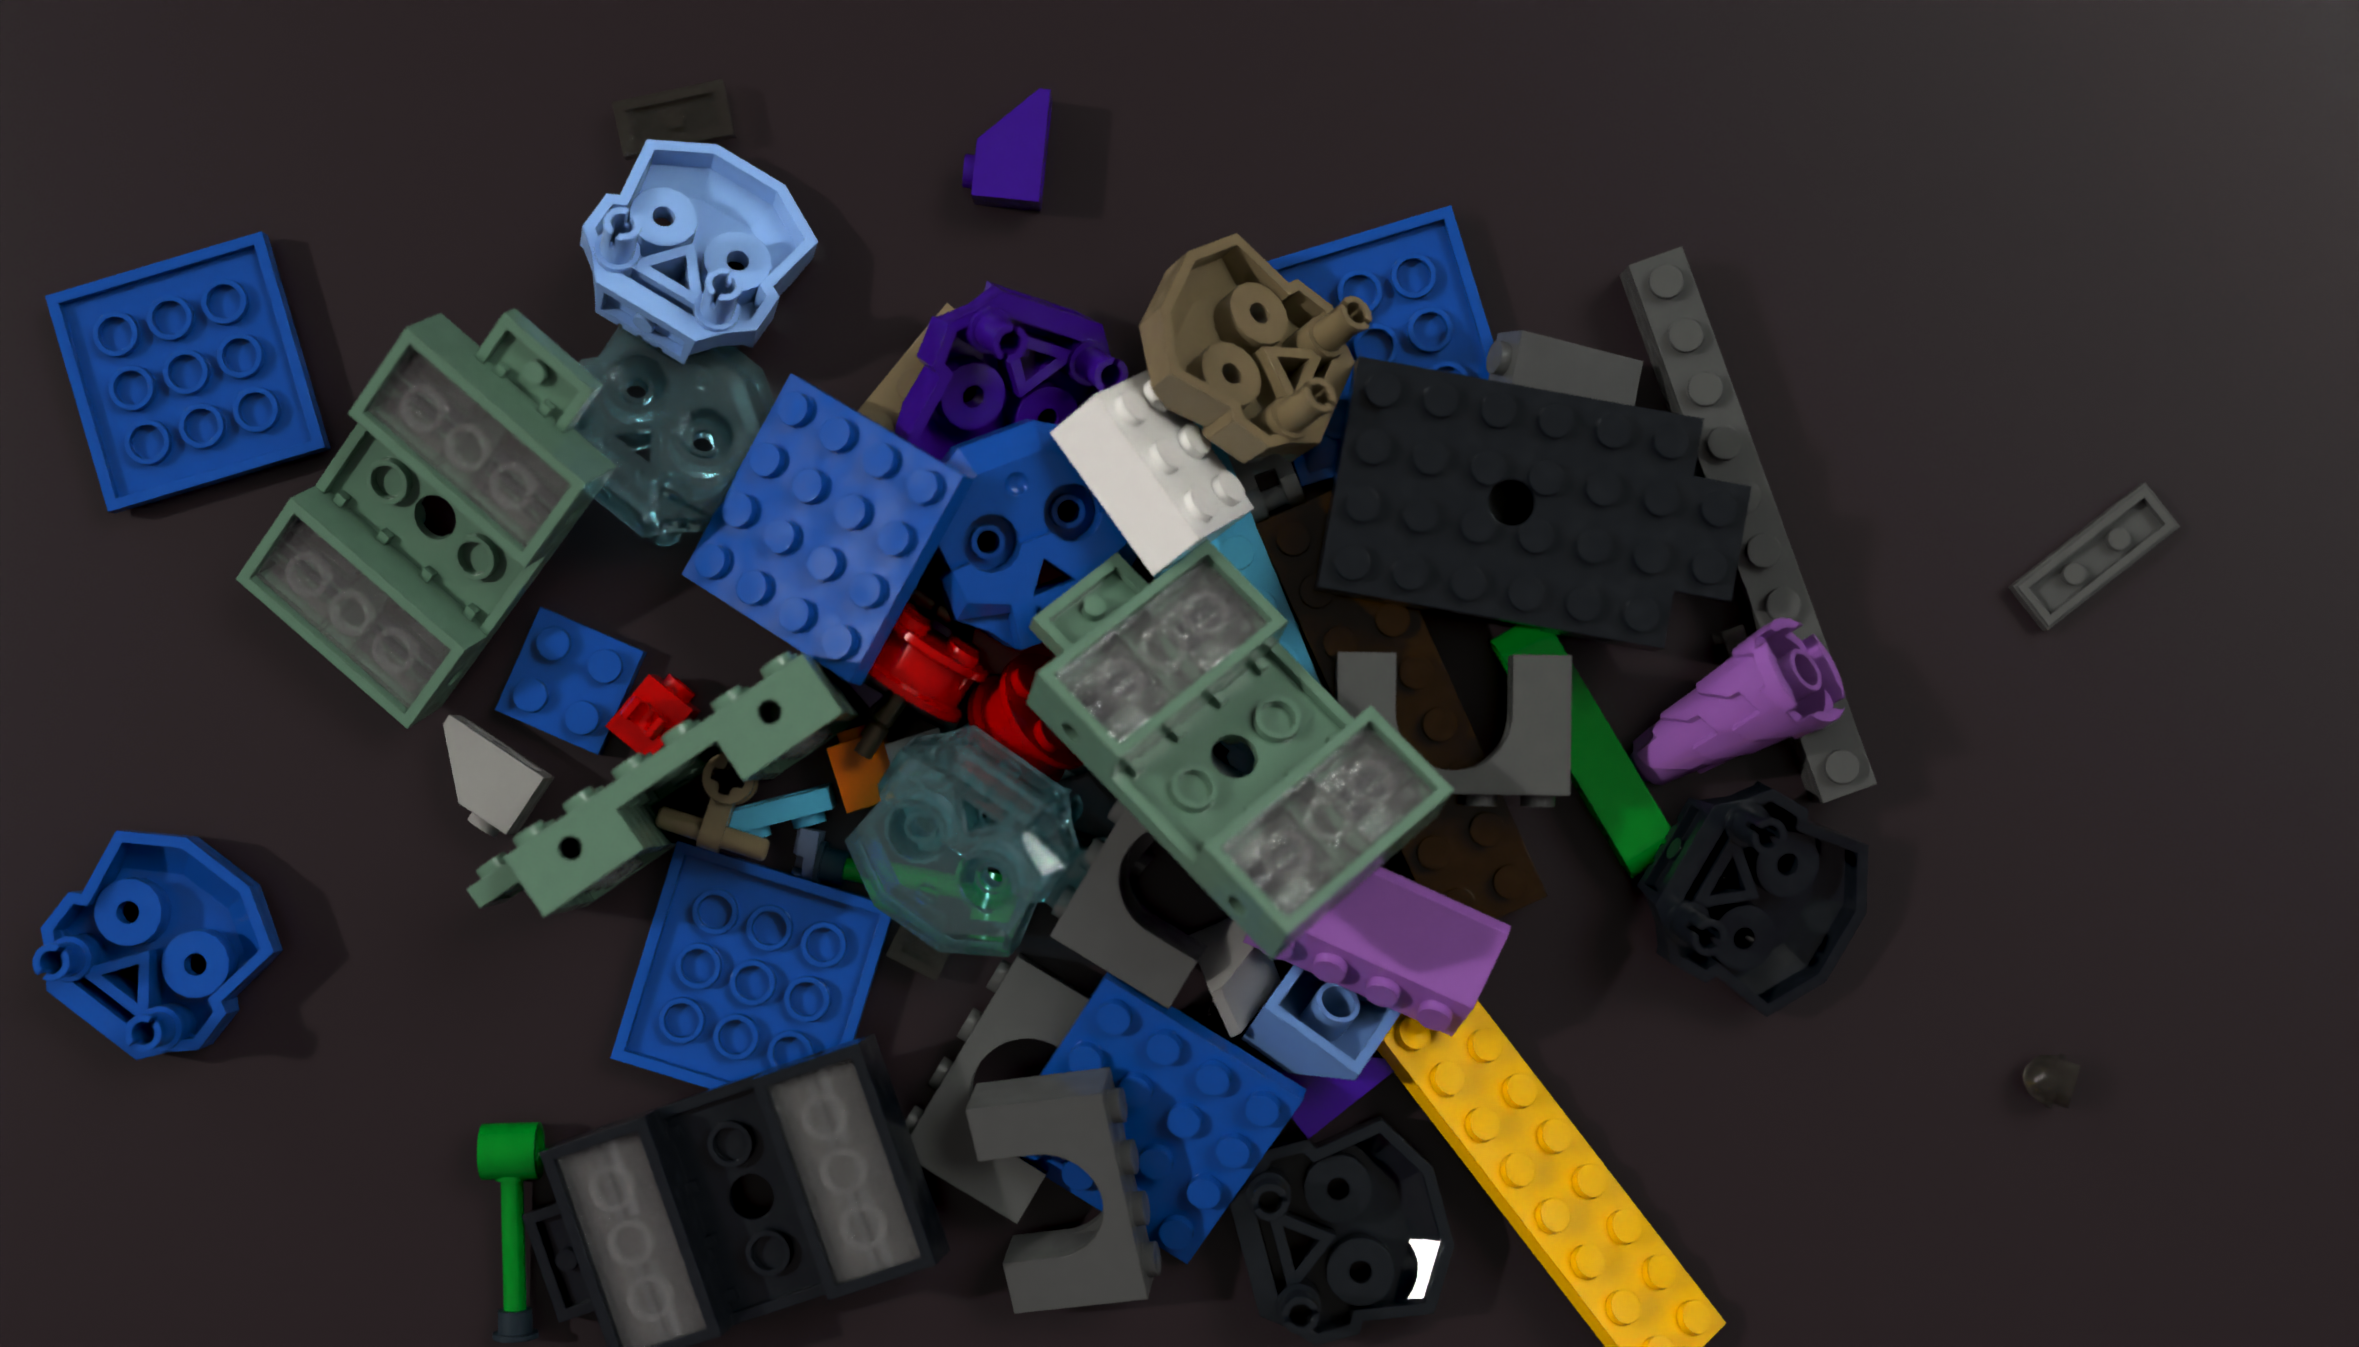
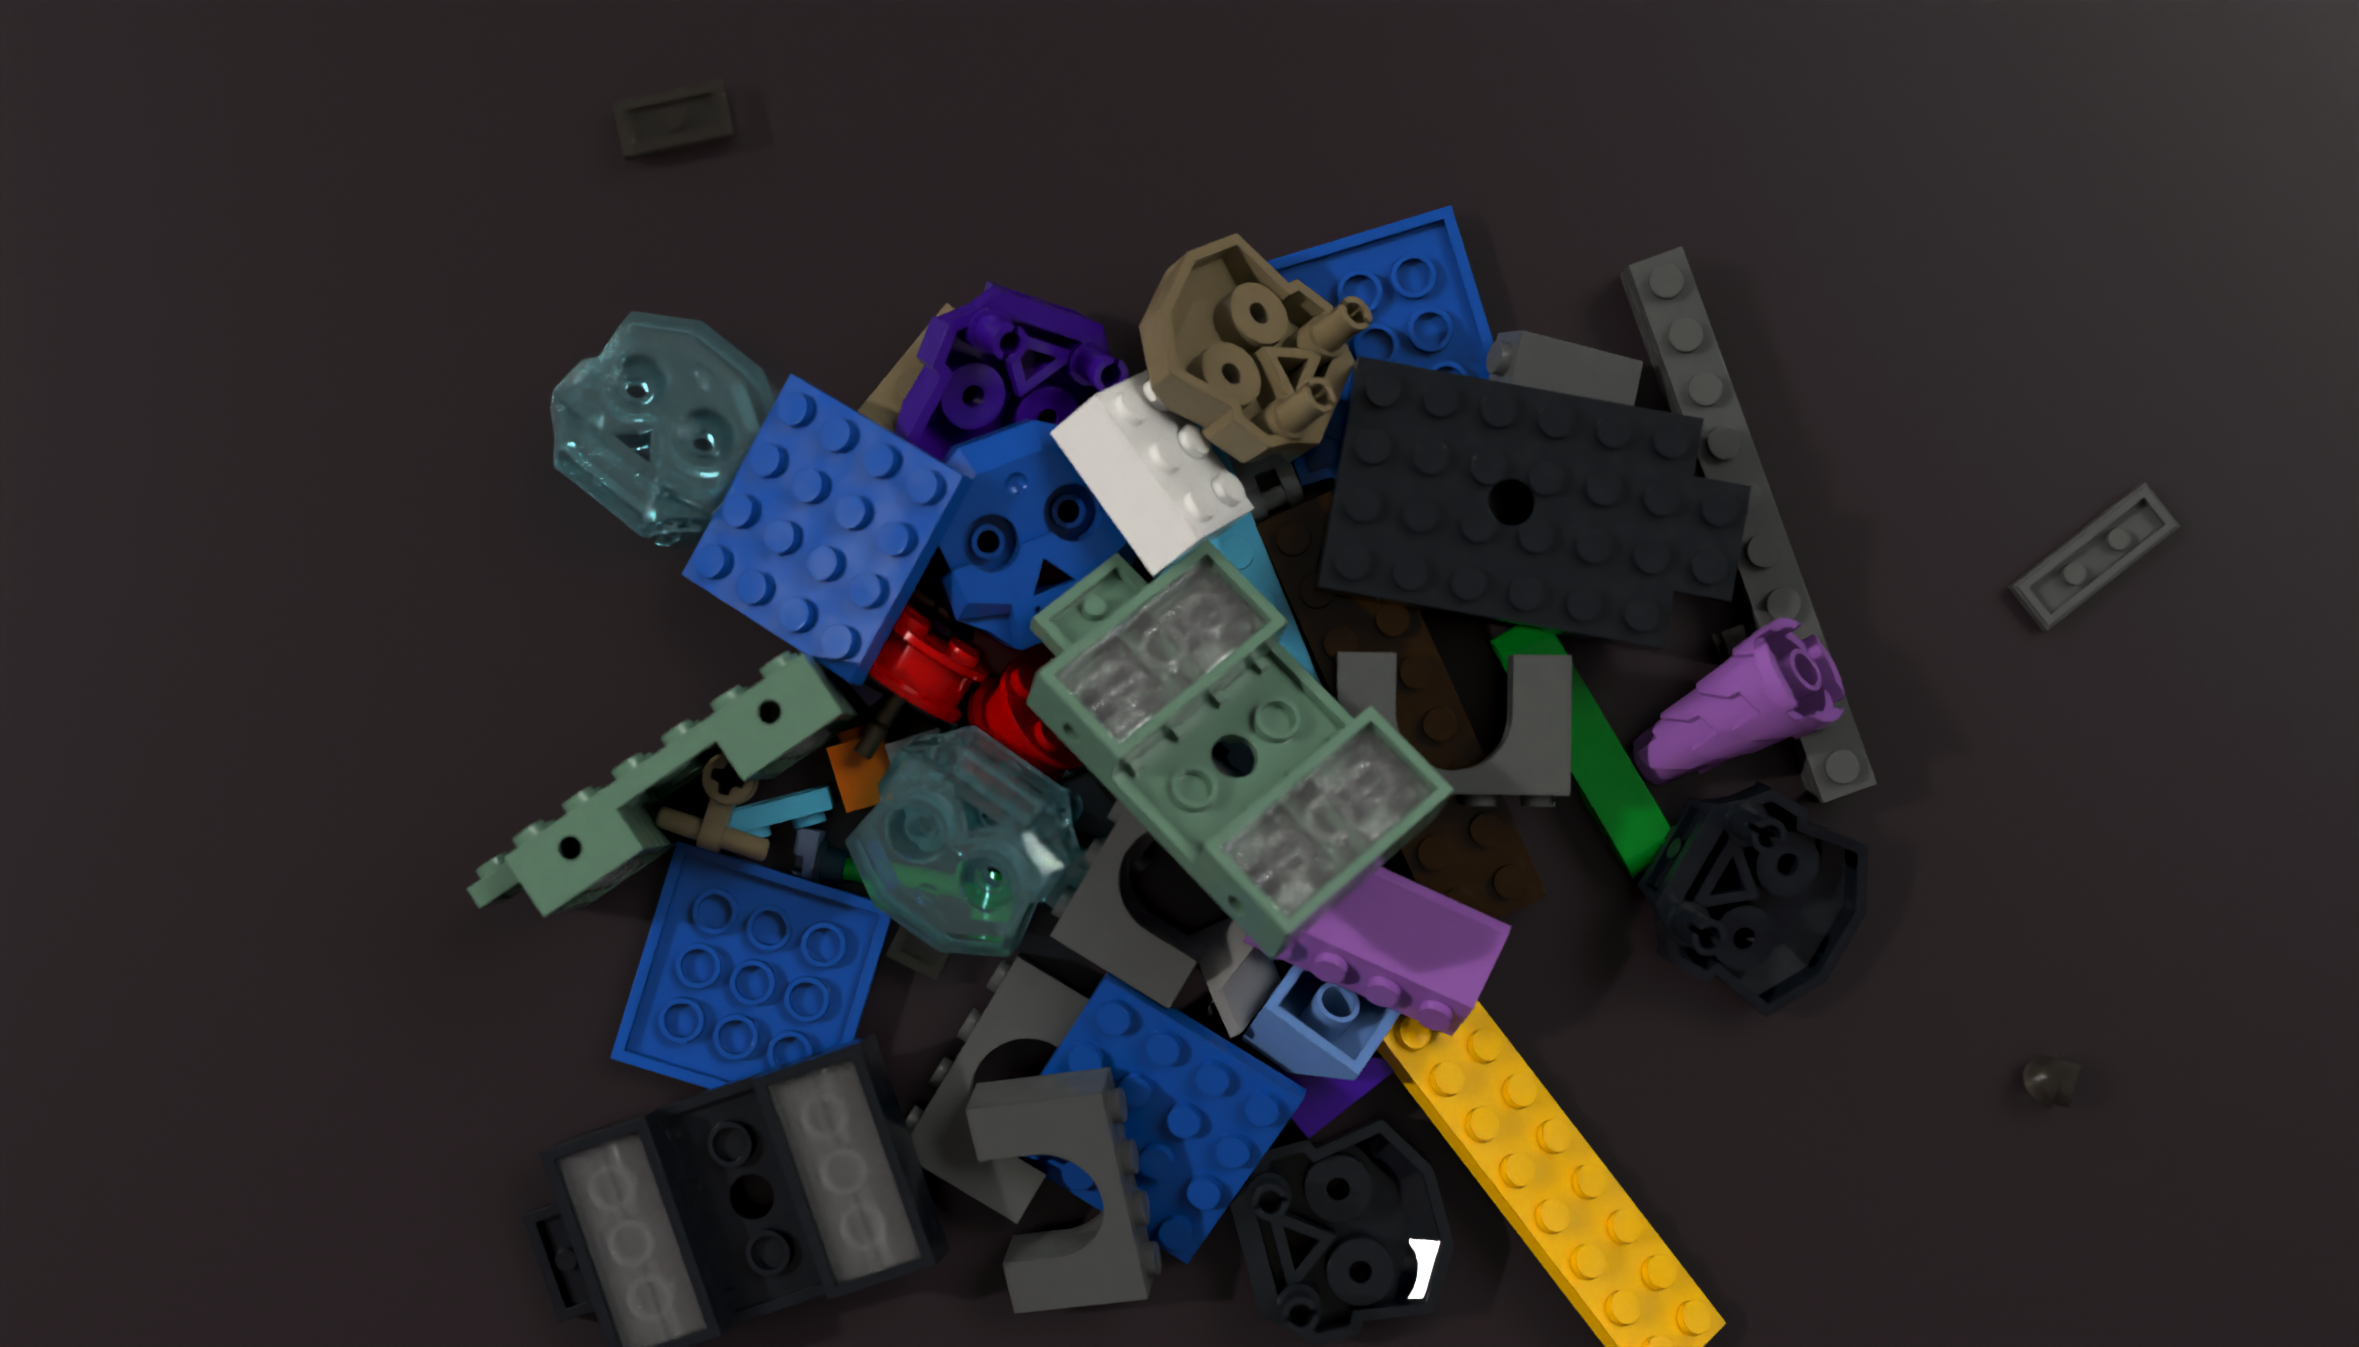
(186, 906): blue brick -> none
(187, 372): blue plate -> none
(452, 422): sand green piece -> none
(492, 778): light grey slope -> none
(511, 1156): green piece -> none
(570, 680): blue plate -> none
(652, 712): red brick -> none
(676, 278): light blue brick -> none
(1012, 157): dark purple slope -> none

